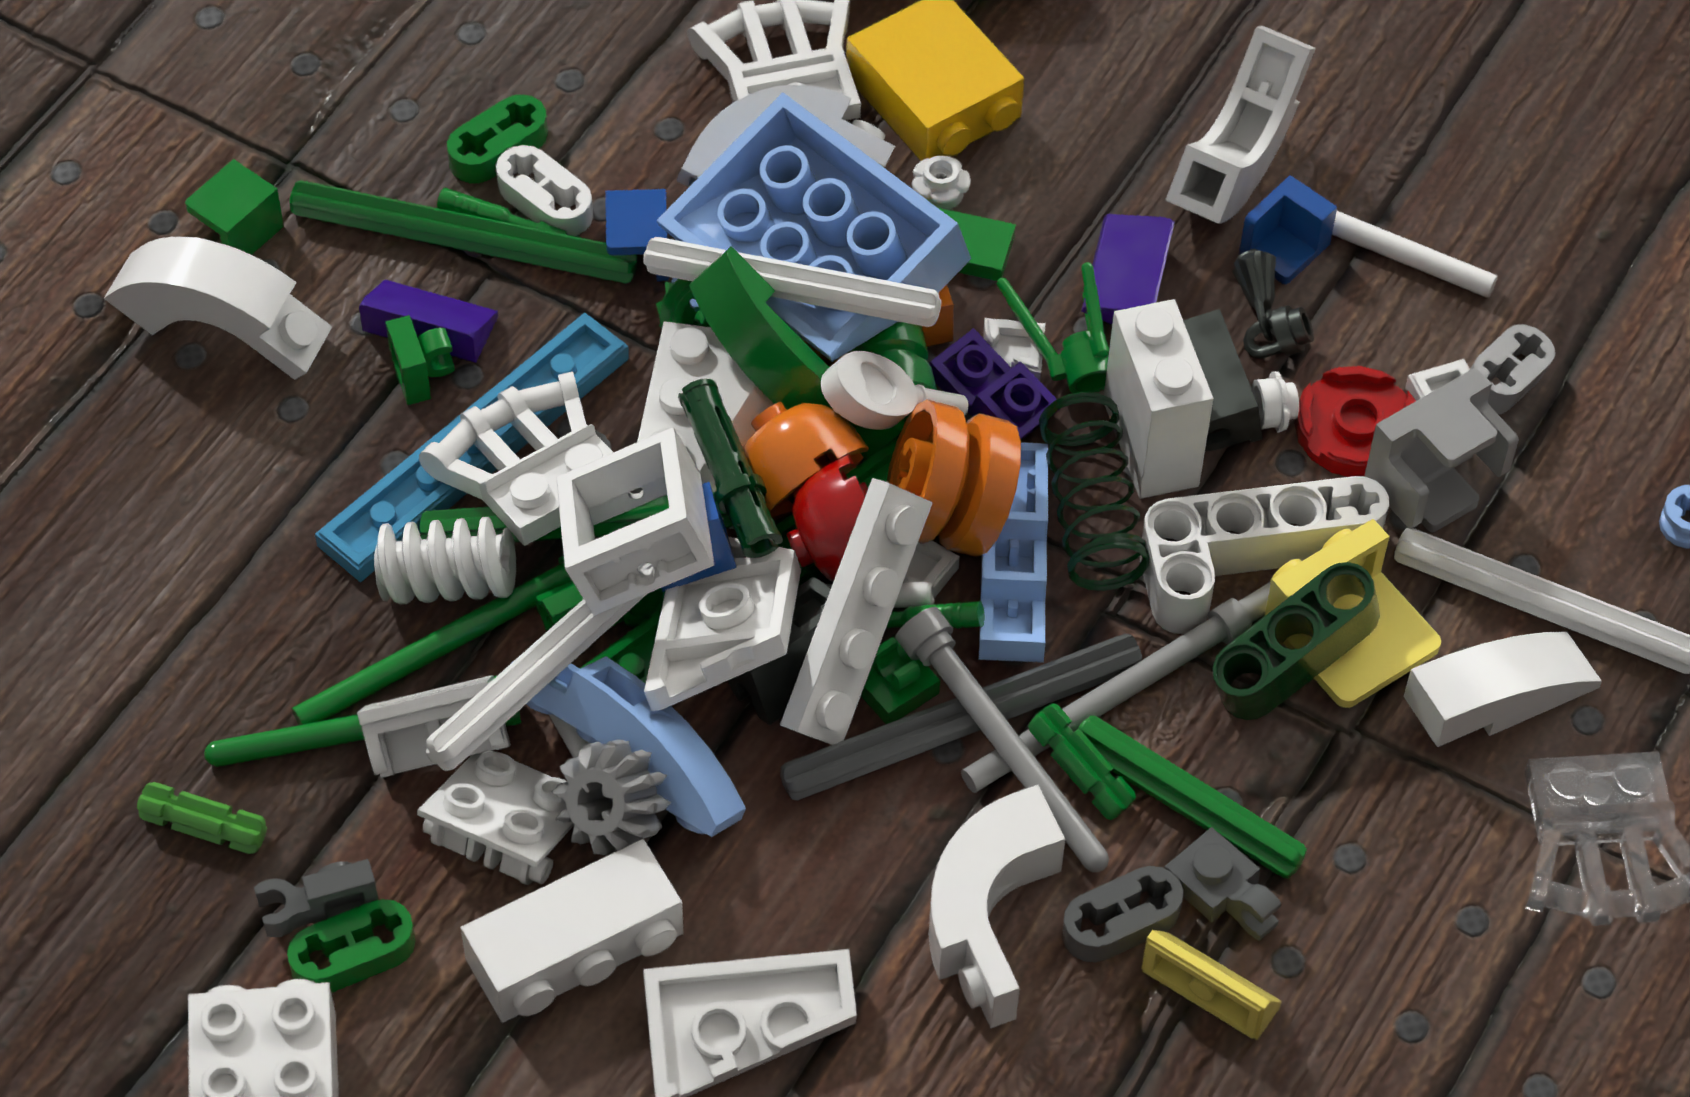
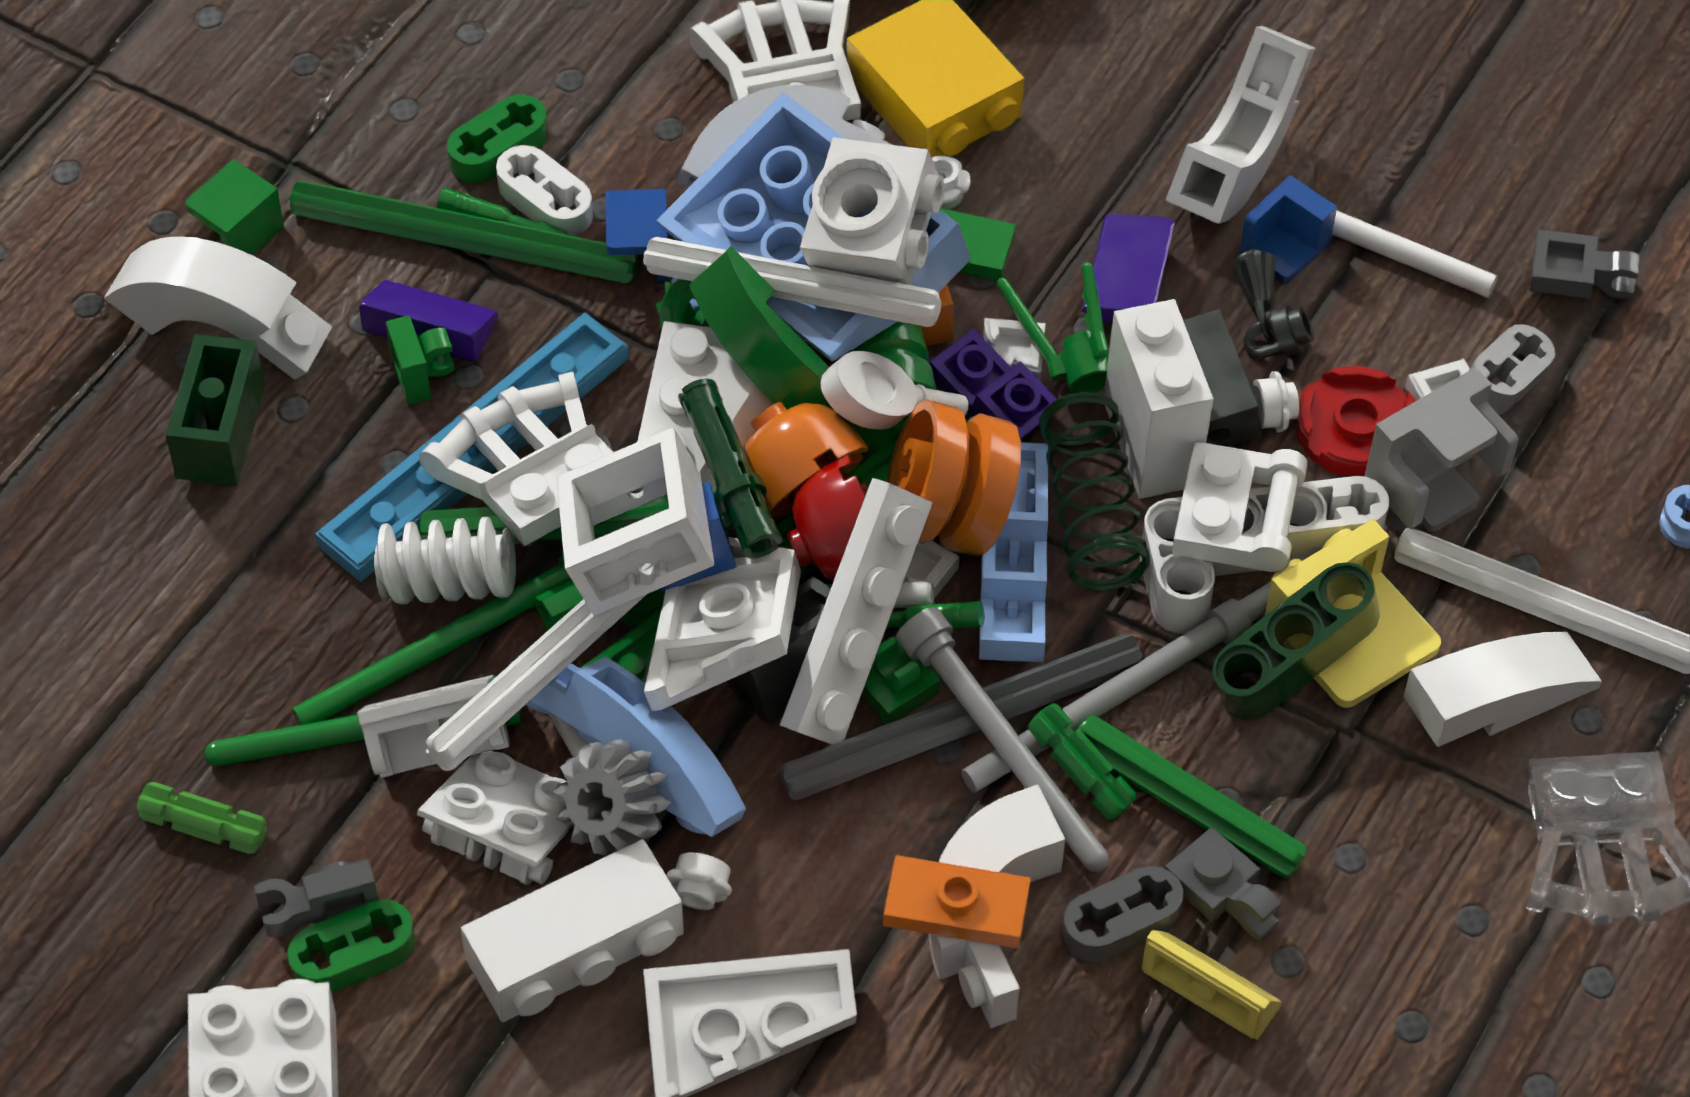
(215, 410): none -> dark green brick
(700, 880): none -> white plate
(892, 238): none -> white brick
(956, 901): none -> orange plate
(1218, 500): none -> white plate
(1572, 265): none -> dark grey plate

